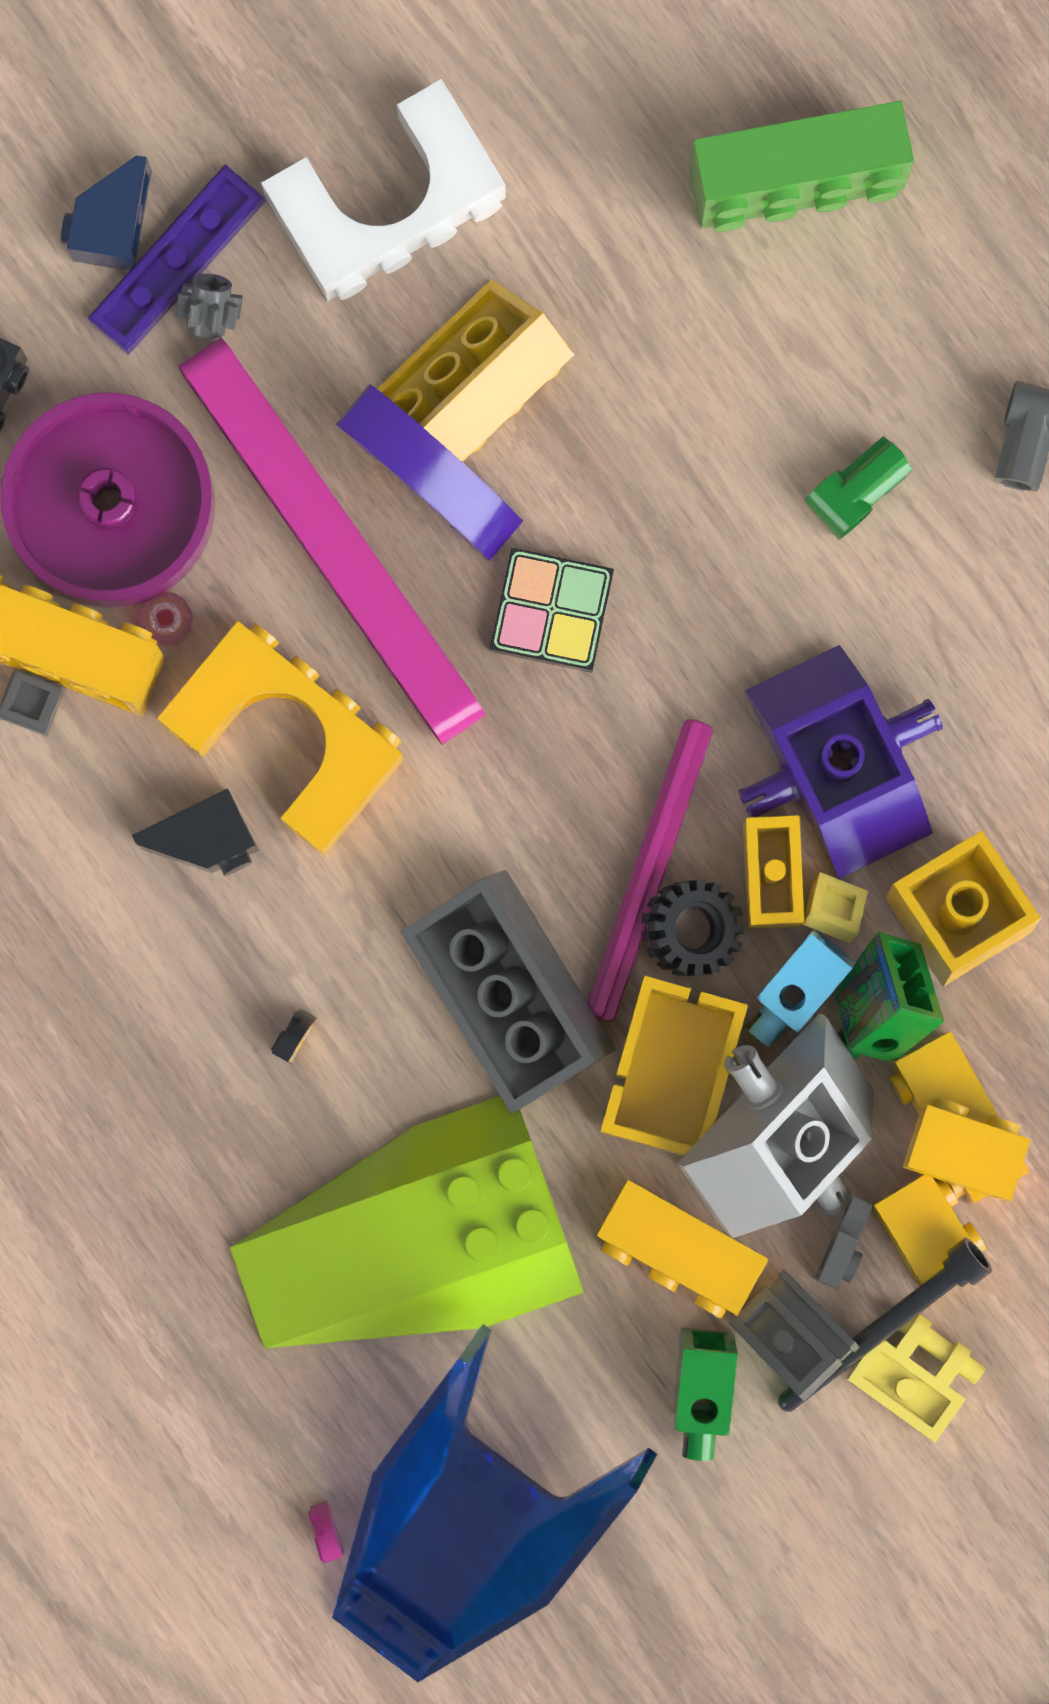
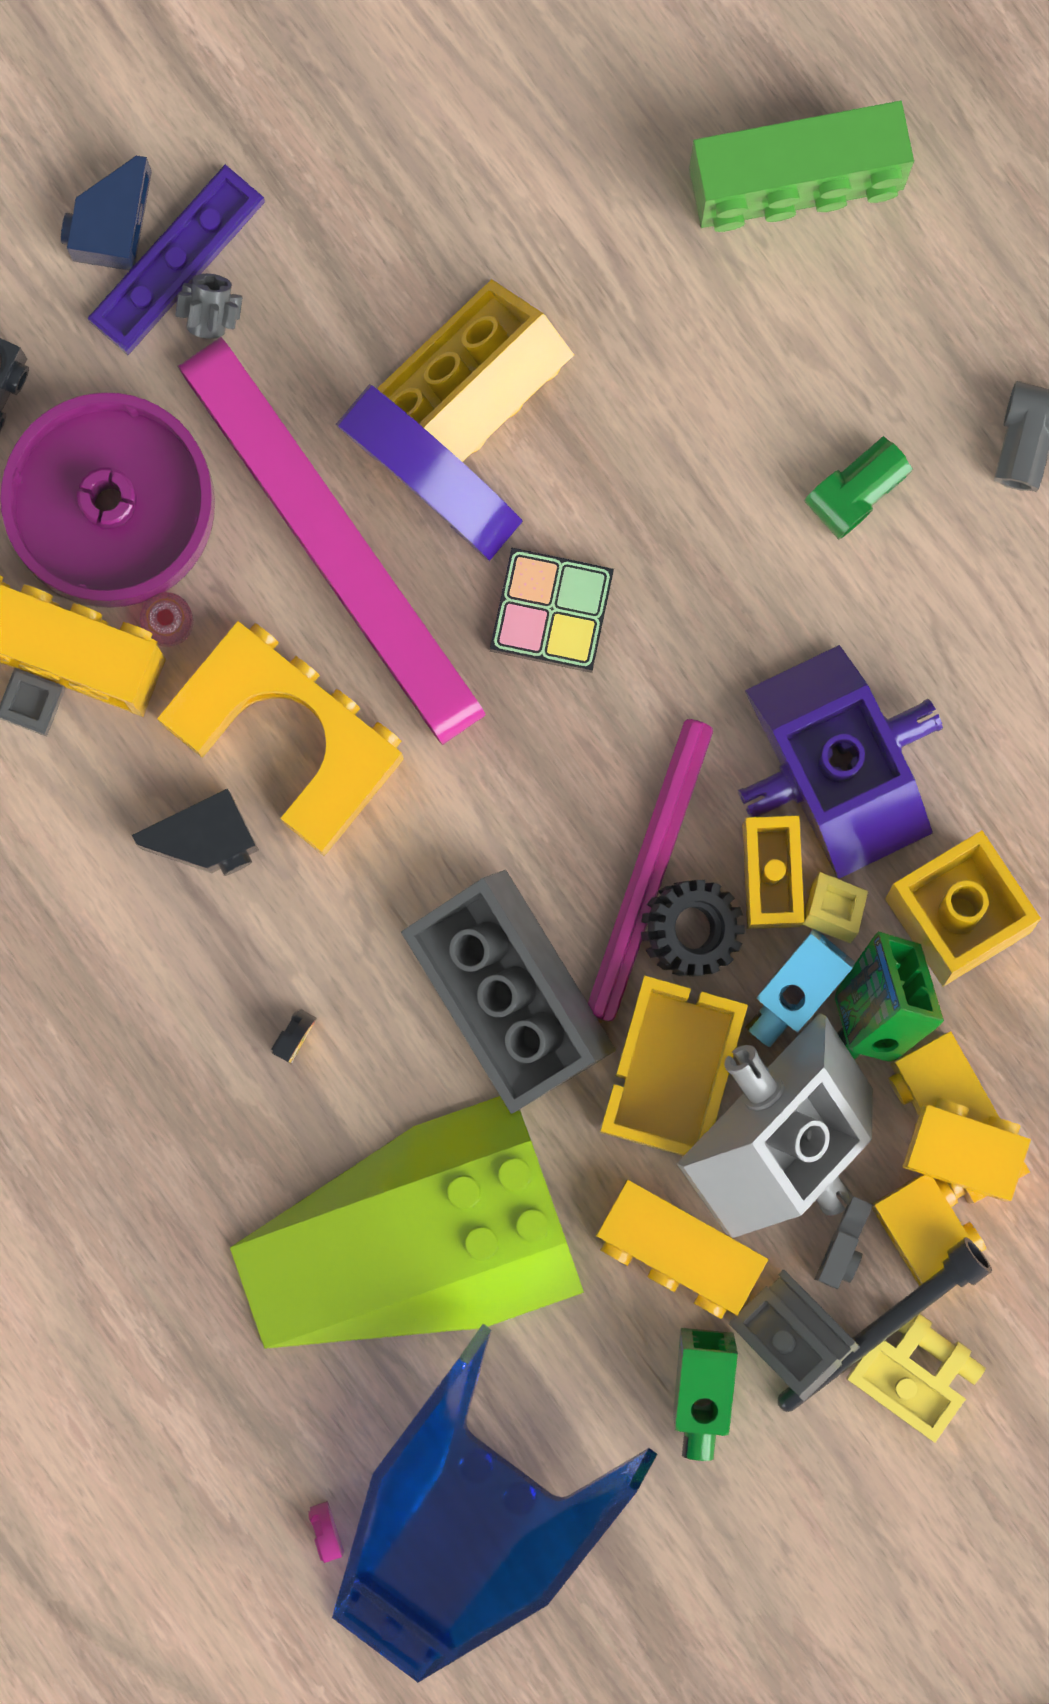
(348, 252): white arch -> none

